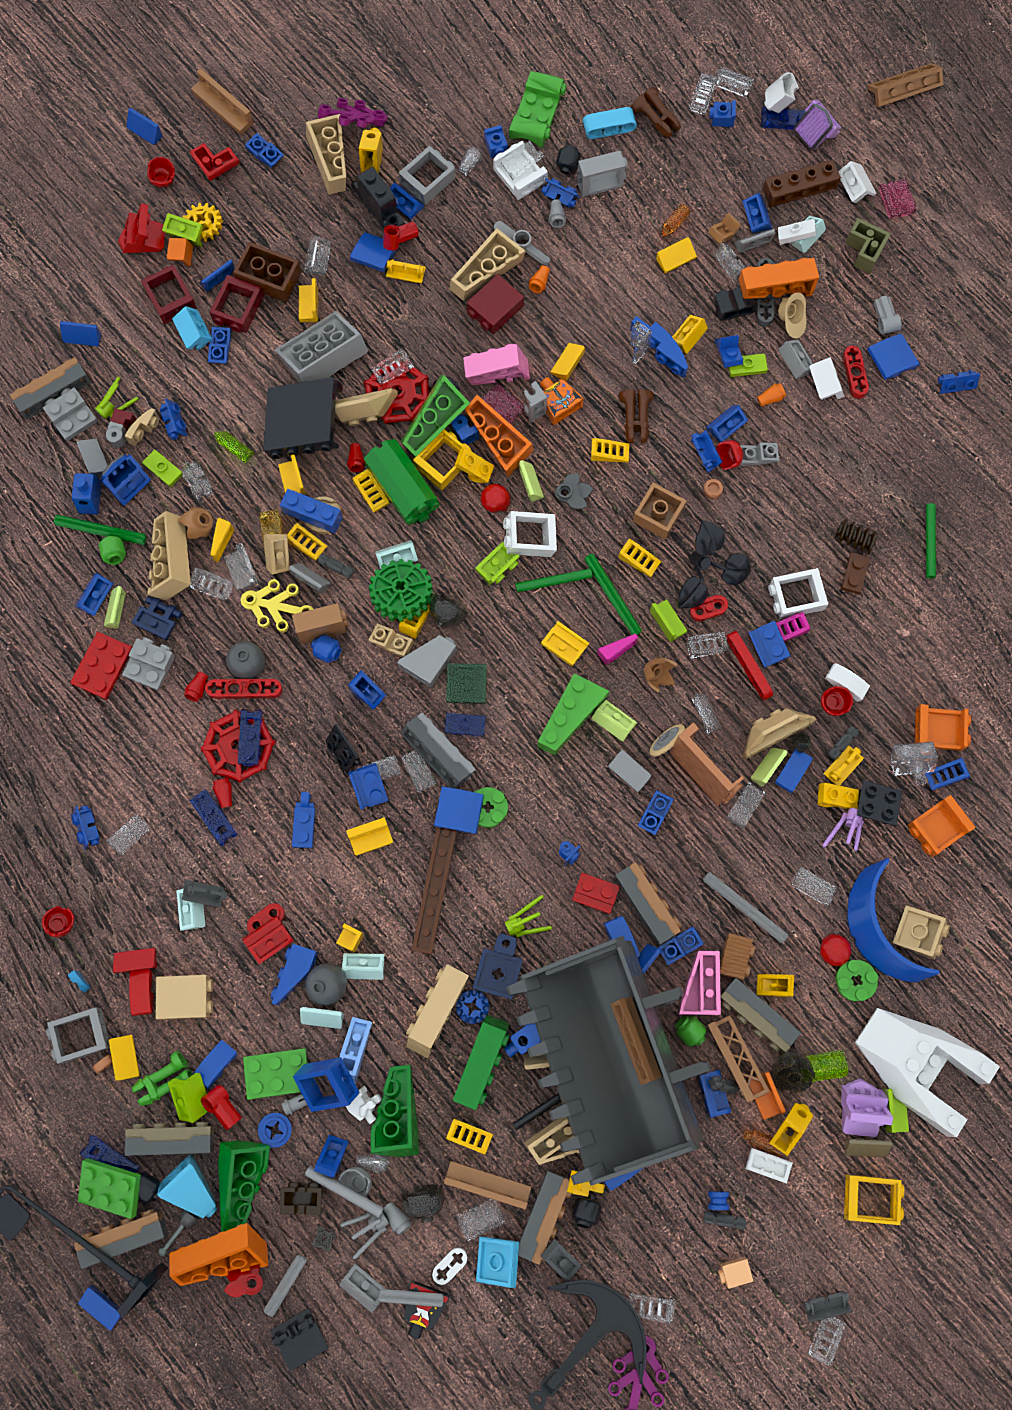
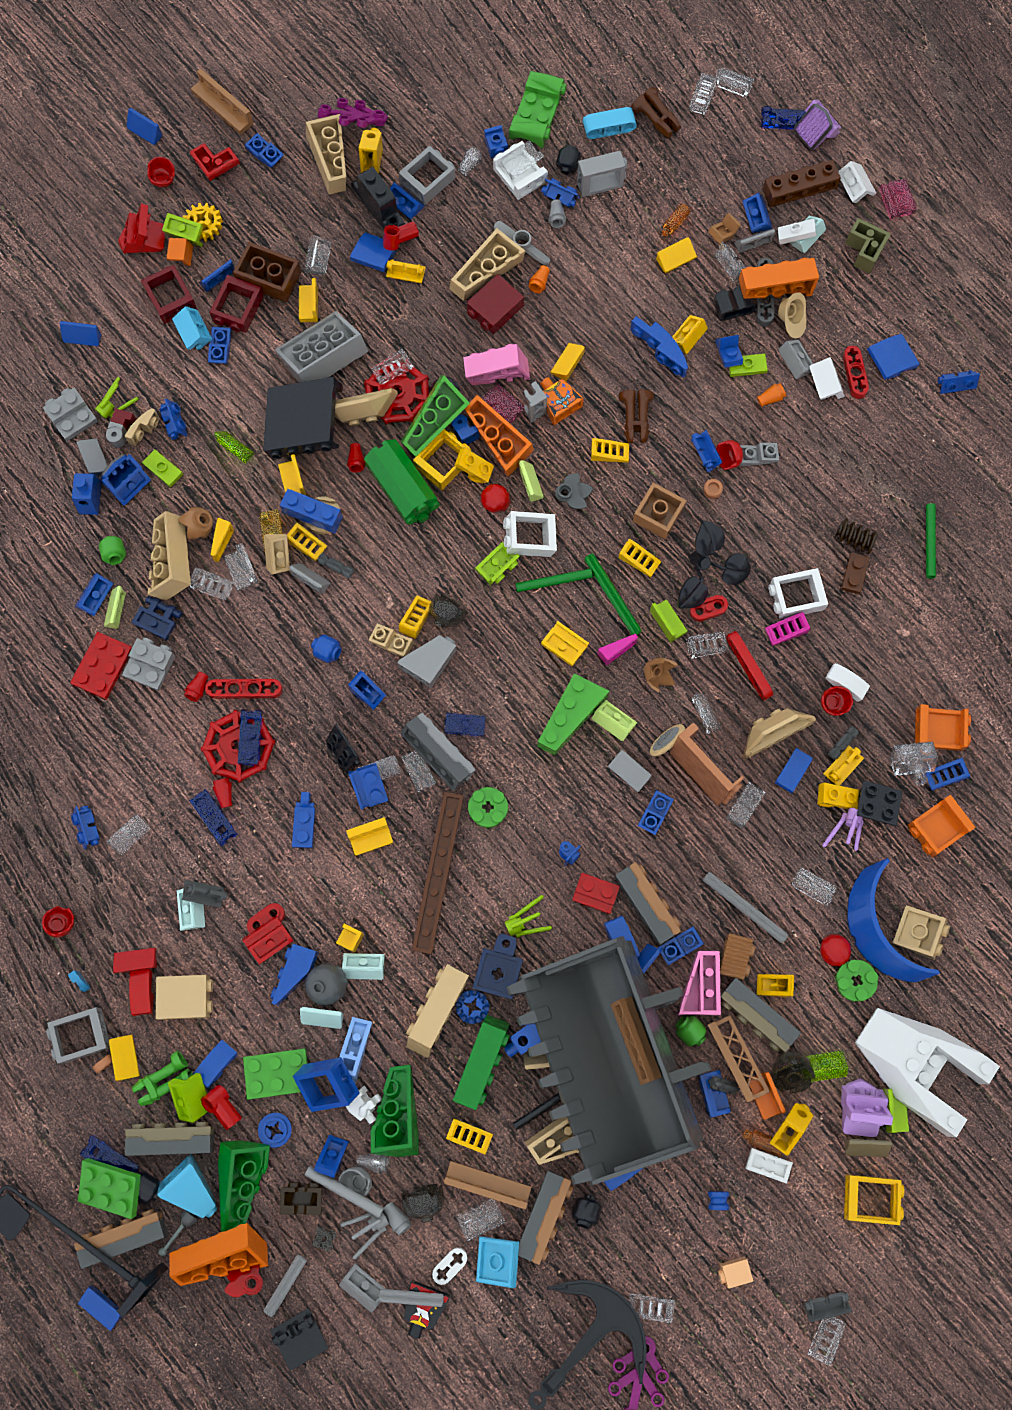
(34, 395): dark grey piece -> none
(99, 529): green axle -> none
(192, 473): clear hinge -> none
(245, 660): dark grey cylinder -> none
(273, 605): light yellow plant -> none
(293, 1104): light grey pin -> none
(320, 621): medium nougat brick -> none
(362, 477): yellow slope -> none
(400, 551): light aqua slope -> none
(401, 590): green piece -> none
(459, 810): blue slope -> none
(466, 683): clear green plate -> none
(561, 1260): dark grey plate -> none
(583, 1188): yellow plate -> none
(640, 340): clear panel -> none
(723, 113): blue brick -> none
(724, 1220): dark grey axle -> none
(727, 423): blue slope -> none
(768, 766): yellowish green slope -> none
(769, 644): blue plate -> none
(781, 92): white brick -> none
(801, 742): clear smoke plate -> none
(887, 319): light grey piece -> none
(907, 84): medium nougat fence -> none

